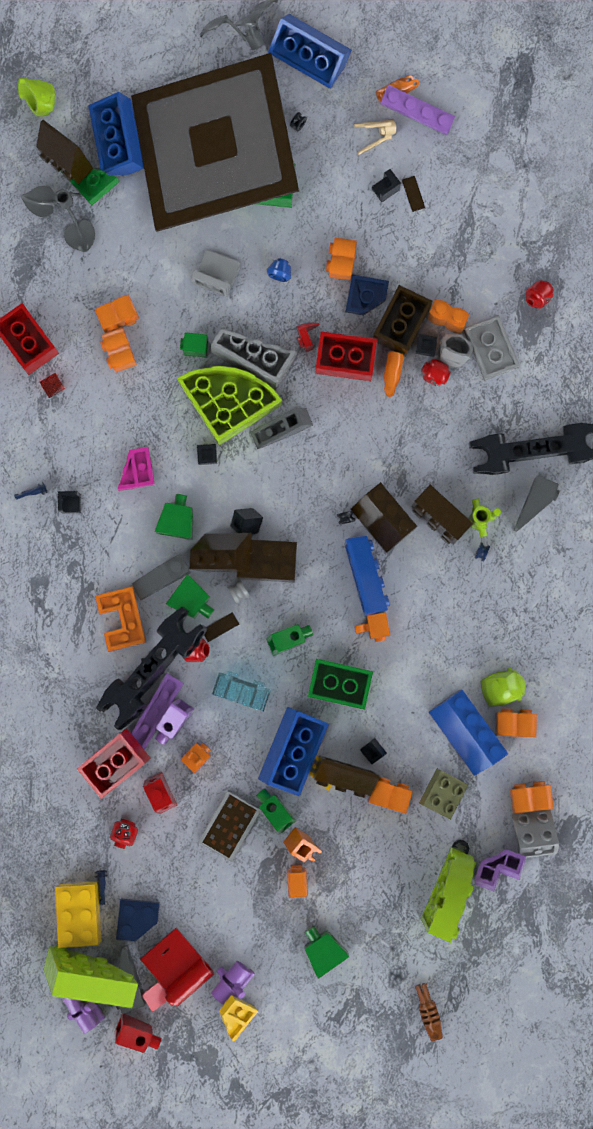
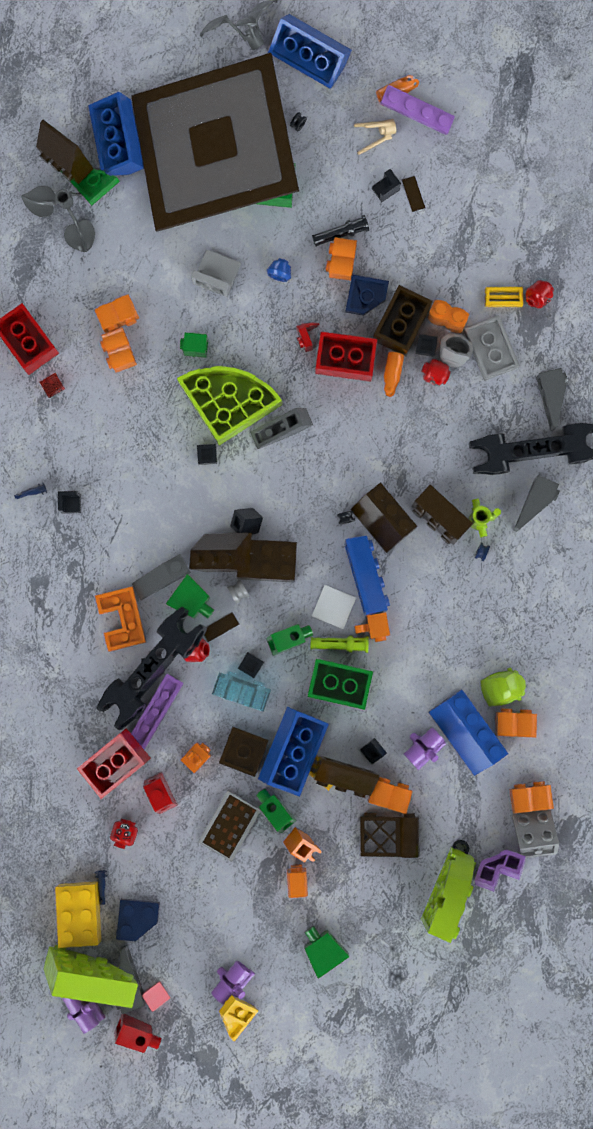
(38, 95): lime helmet -> none
(137, 471): dark pink wing -> none
(176, 519): green torso -> none
(176, 715): medium lavender torso -> none
(179, 969): red door -> none
(243, 751): none -> dark brown plate
(250, 665): none -> black plate
(260, 359): light grey wedge -> none
(334, 606): none -> white sticker
(349, 228): none -> black pin
(350, 643): none -> lime pin
(406, 836): none -> dark brown piece
(424, 748): none -> medium lavender pin
(429, 1013): dark orange hinge -> none
(443, 794): olive plate -> none
(488, 297): none -> yellow tile
(552, 390): none -> dark grey slope

